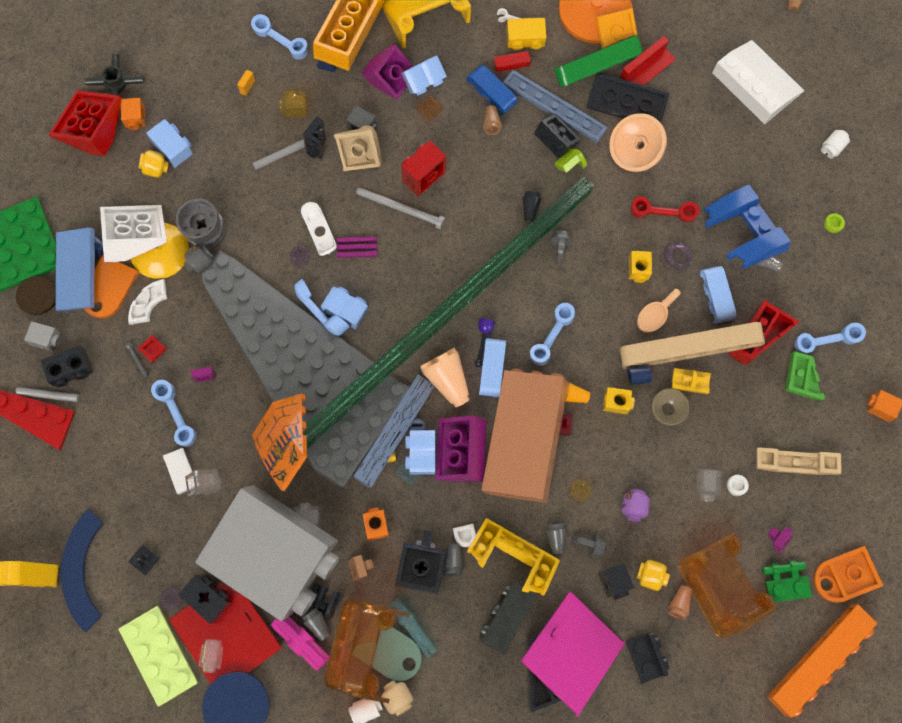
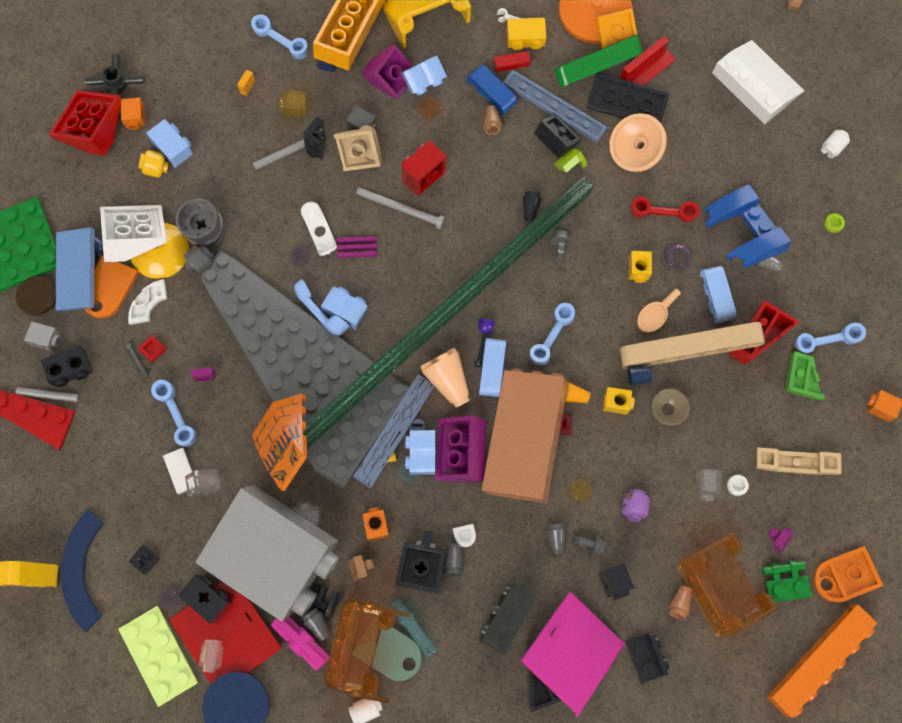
(399, 697): tan head -> none
(542, 563): yellow wedge -> none
(653, 575): yellow head -> none
(690, 381): yellow hips -> none

